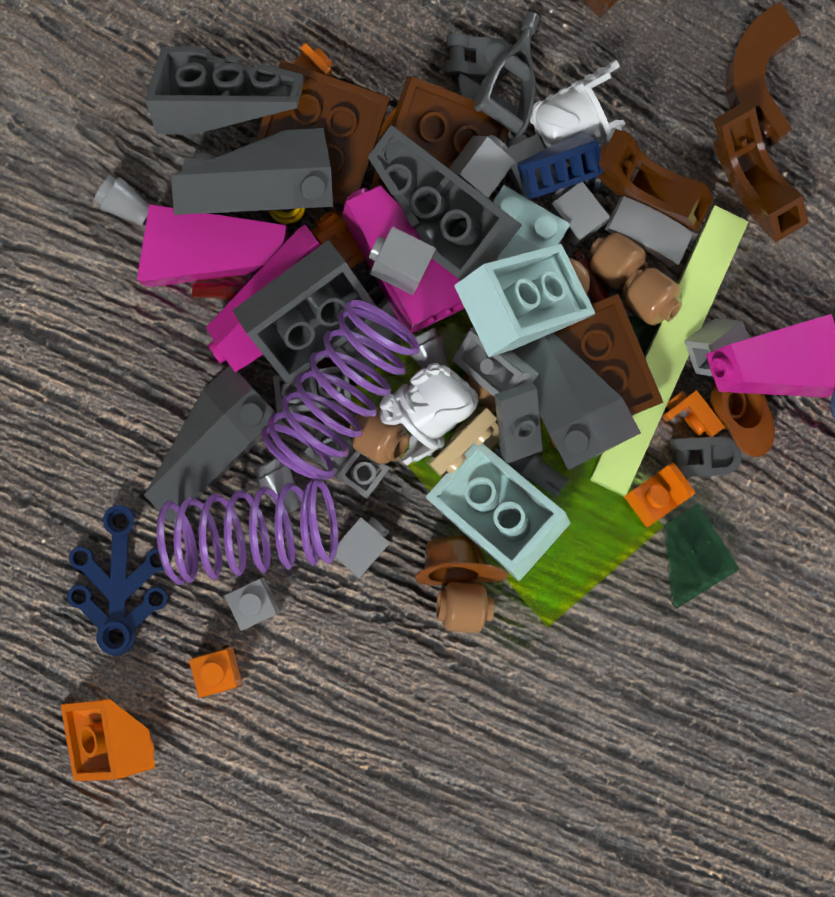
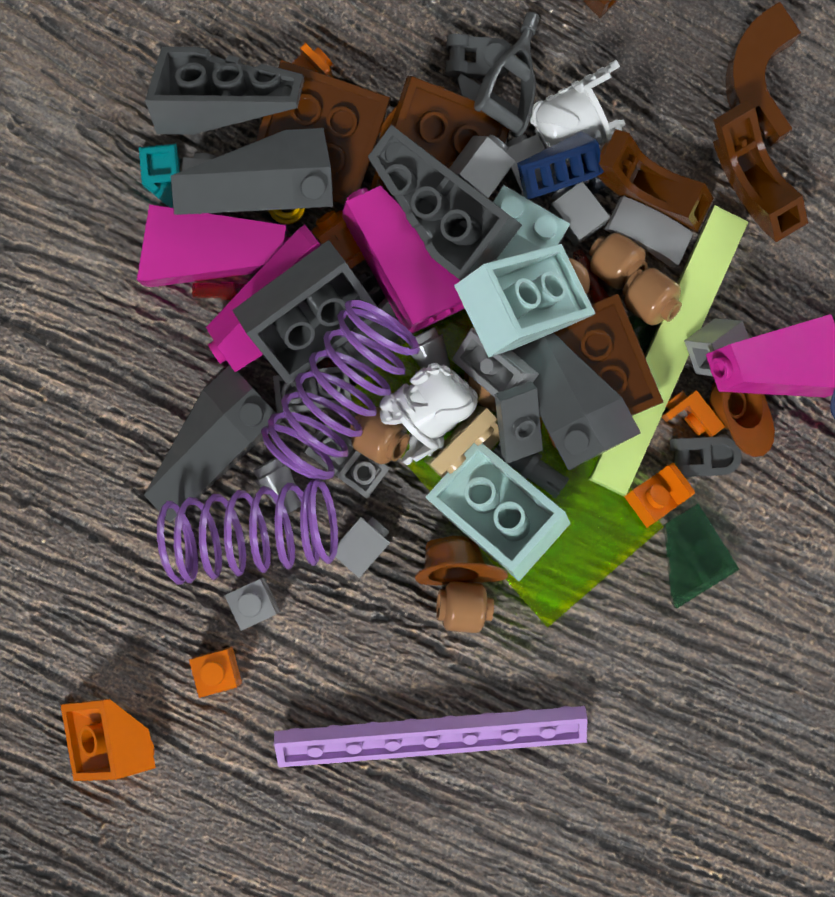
(116, 587): dark blue plant -> none
(121, 200): light grey cone -> none
(156, 167): none -> teal tile
(401, 260): light grey brick -> none
(431, 736): none -> lavender plate

